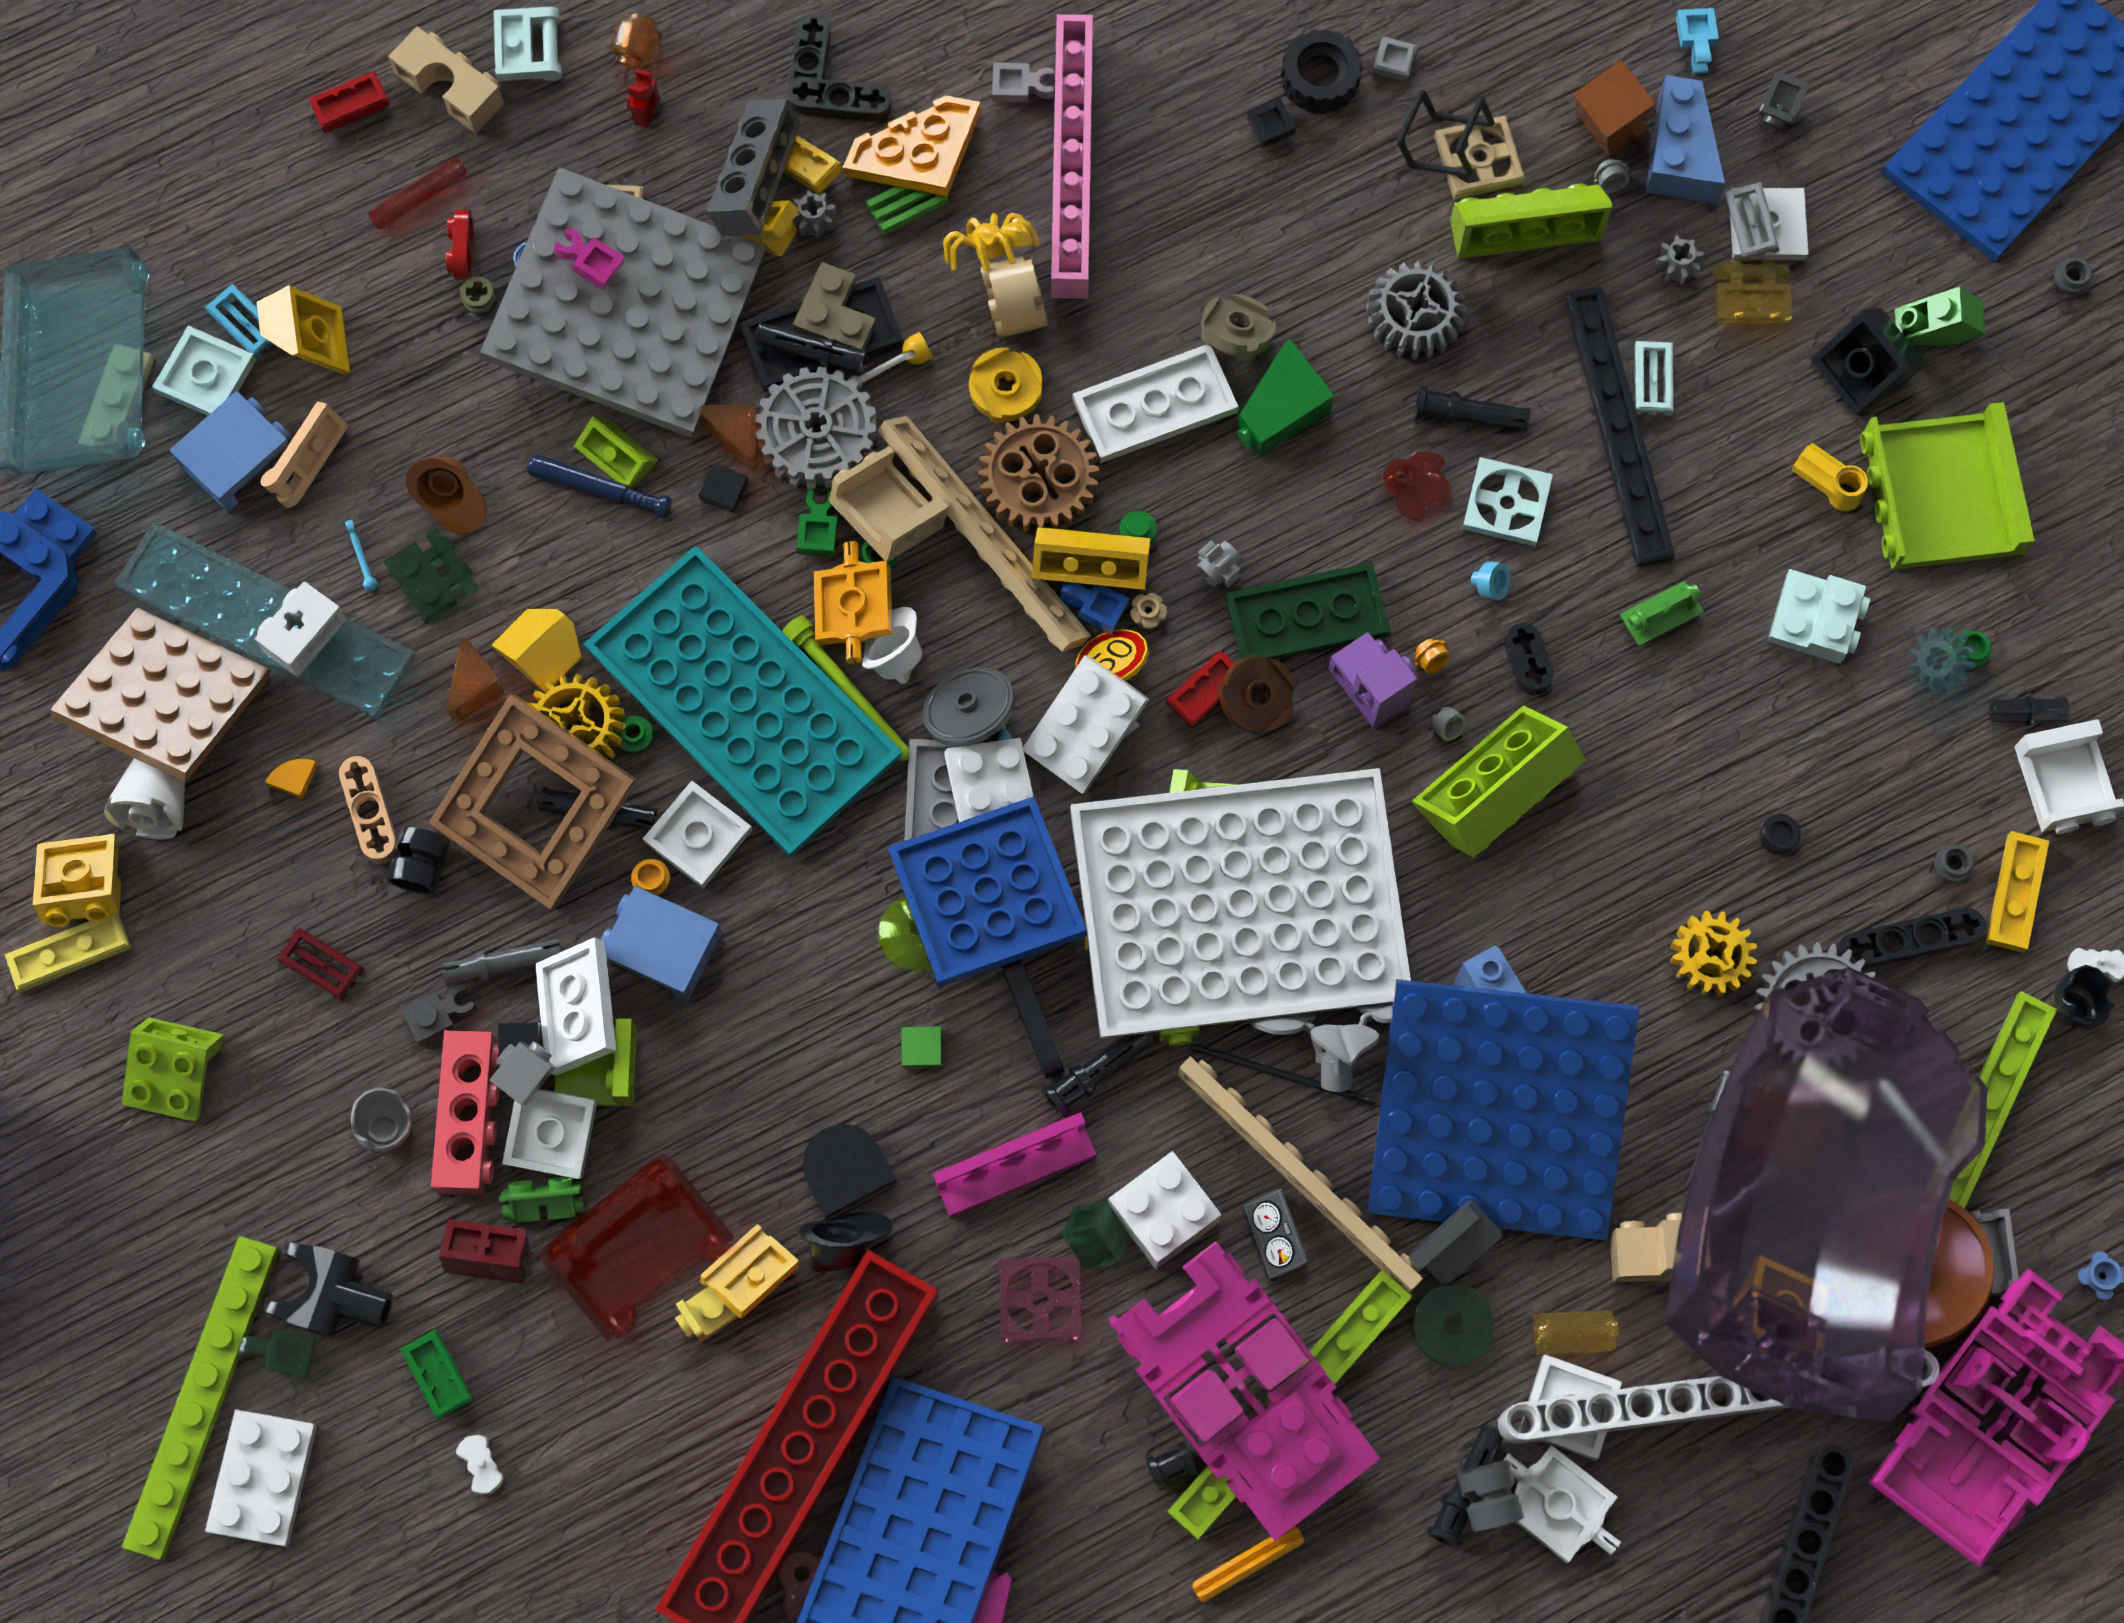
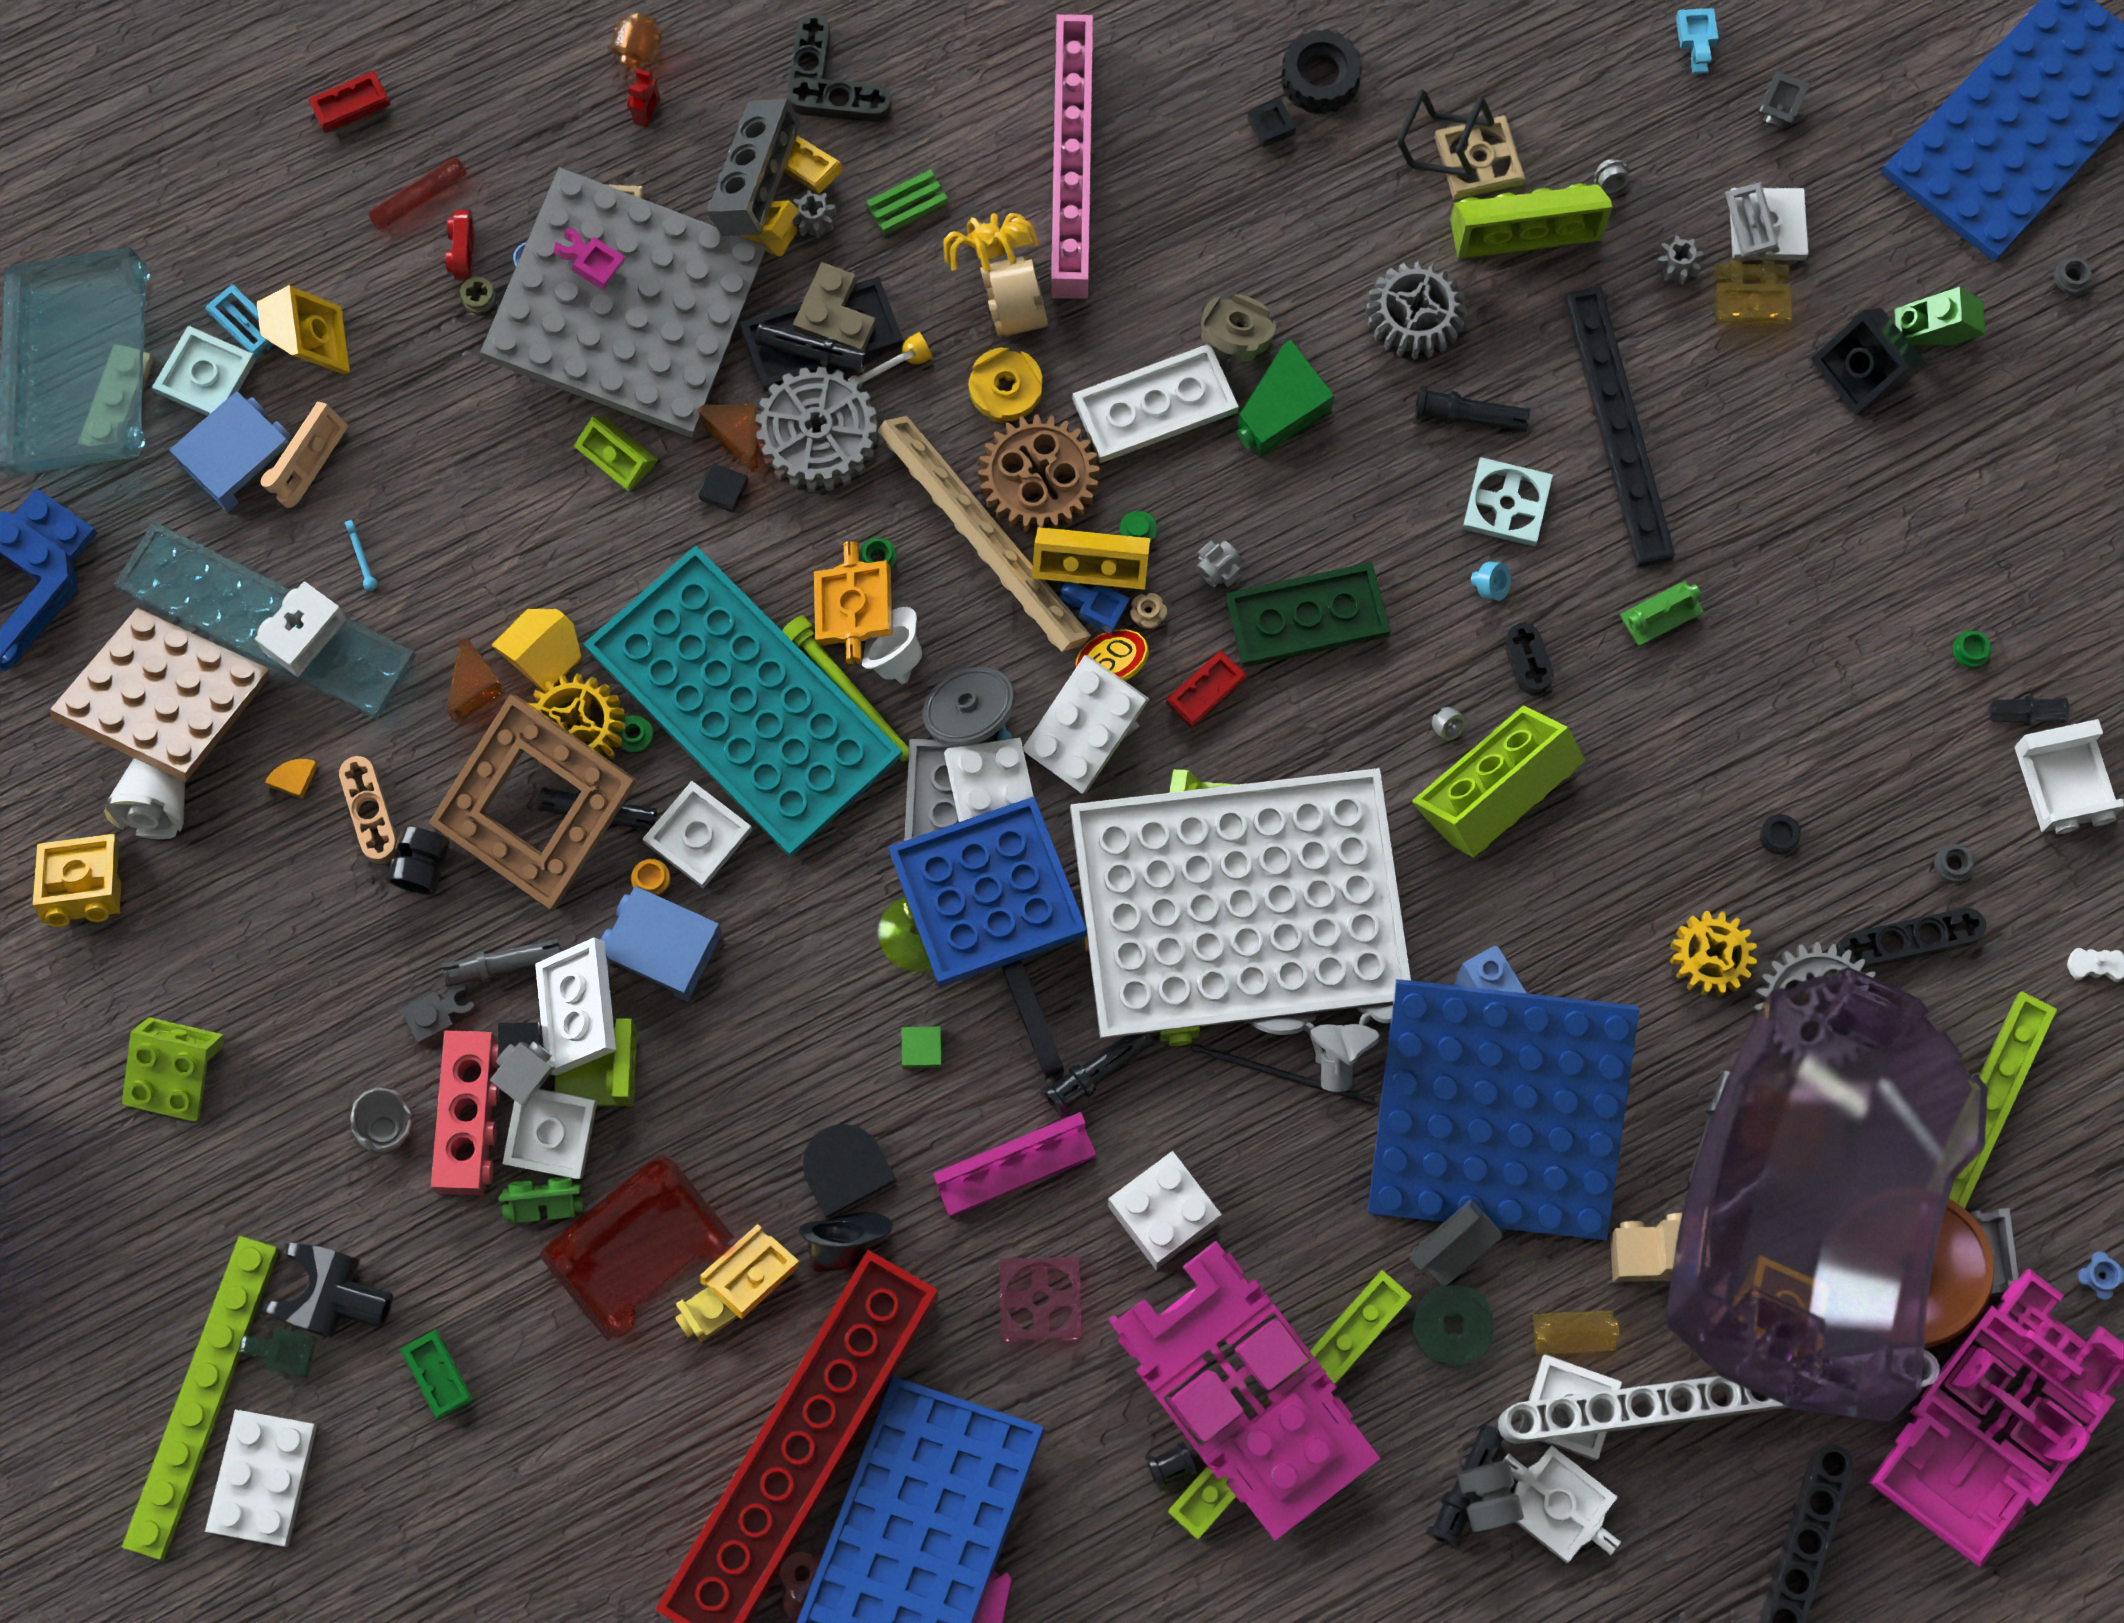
(67, 952): light yellow tile -> none
(347, 981): dark red tile -> none
(421, 582): clear green plate -> none
(425, 60): tan arch -> none
(447, 493): dark orange piece -> none
(480, 1464): white piece -> none
(484, 1251): dark red hinge -> none
(515, 44): light aqua plate -> none
(587, 482): dark blue piece -> none
(817, 530): green plate -> none
(885, 505): tan panel -> none
(917, 149): plate -> none
(1014, 82): light grey plate -> none
(1095, 1235): clear green panel -> none
(1236, 692): reddish brown plate -> none
(1246, 1564): light orange axle -> none
(1275, 1234): slope -> none
(1288, 1163): tan plate -> none
(1374, 677): medium lavender brick -> none
(1394, 59): light grey tile -> none
(1423, 484): clear red plate -> none
(1432, 655): light orange plate -> none
(1615, 109): dark orange plate -> none
(1653, 406): light aqua tile -> none
(1684, 145): medium blue wedge -> none
(1819, 615): light aqua plate -> none
(1828, 474): yellow piece -> none
(1947, 489): lime panel -> none
(1952, 667): clear light blue gear -> none
(2017, 892): yellow plate -> none
(2083, 997): black hair -> none

